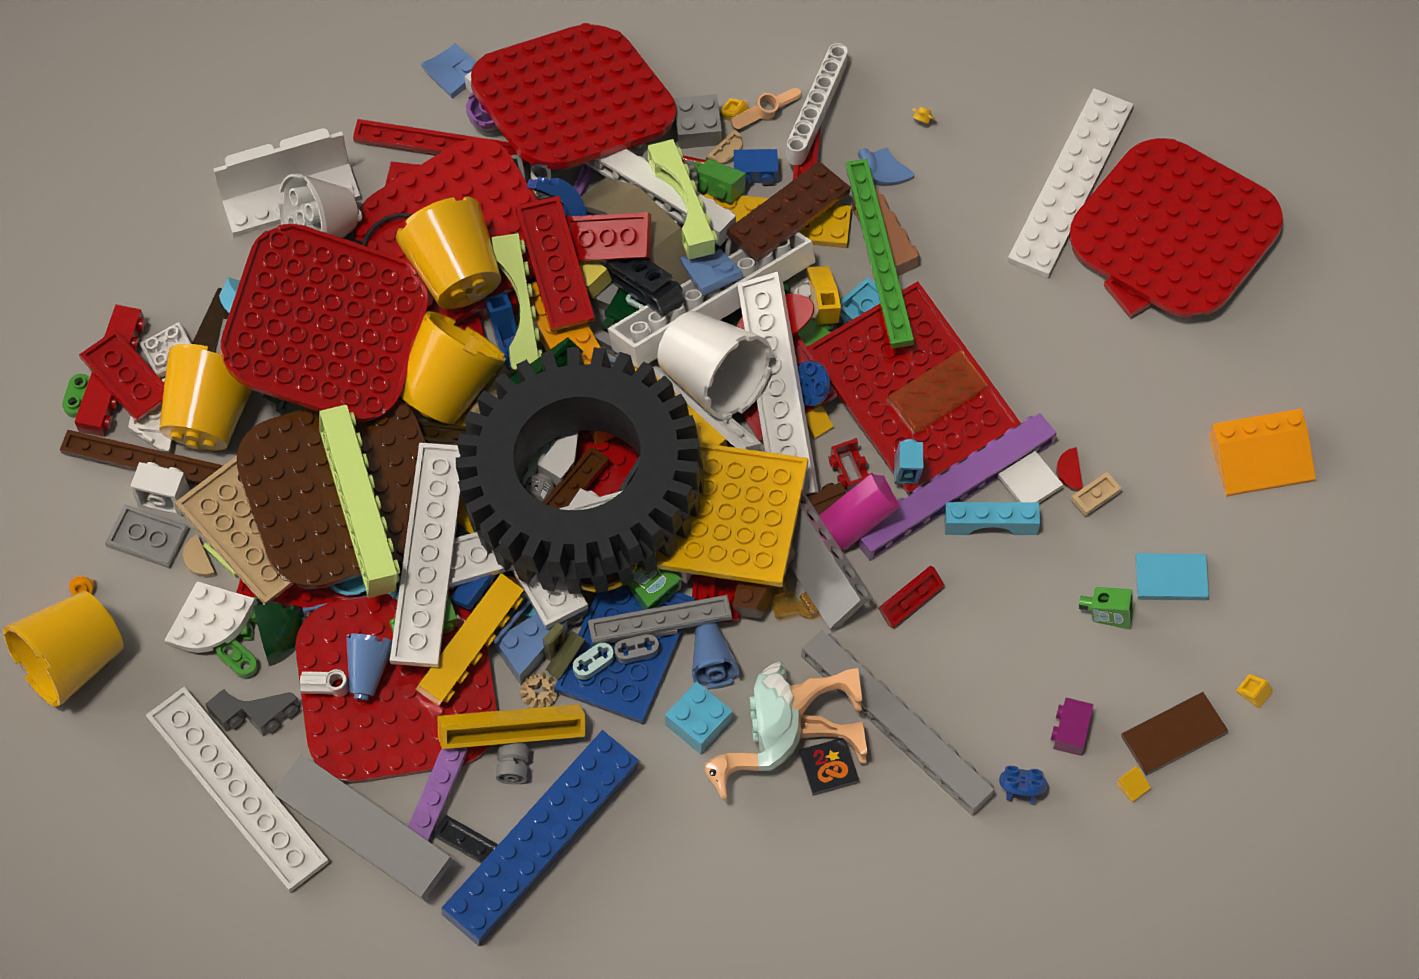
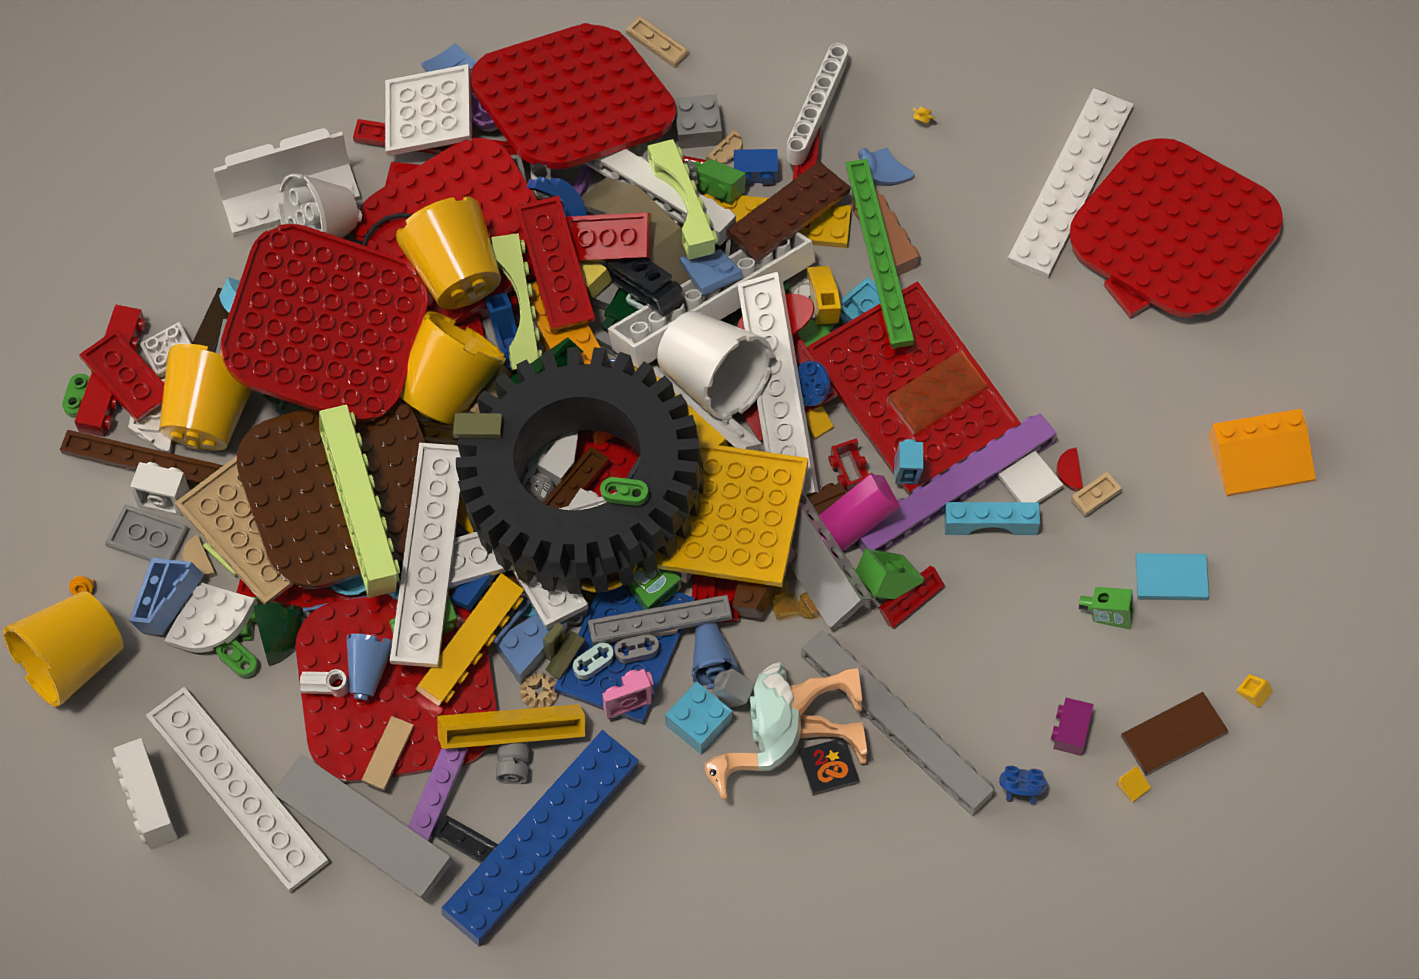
(144, 794): none -> white brick
(163, 594): none -> medium blue wedge
(262, 713): dark grey arch -> none
(387, 753): none -> tan tile
(428, 110): none -> white plate
(477, 425): none -> olive tile
(625, 490): none -> bright green plate
(633, 694): none -> bright pink plate
(657, 41): none -> tan tile
(732, 108): yellow slope -> none
(732, 688): none -> light grey arch
(758, 112): light nougat piece -> none
(887, 574): none -> bright green slope

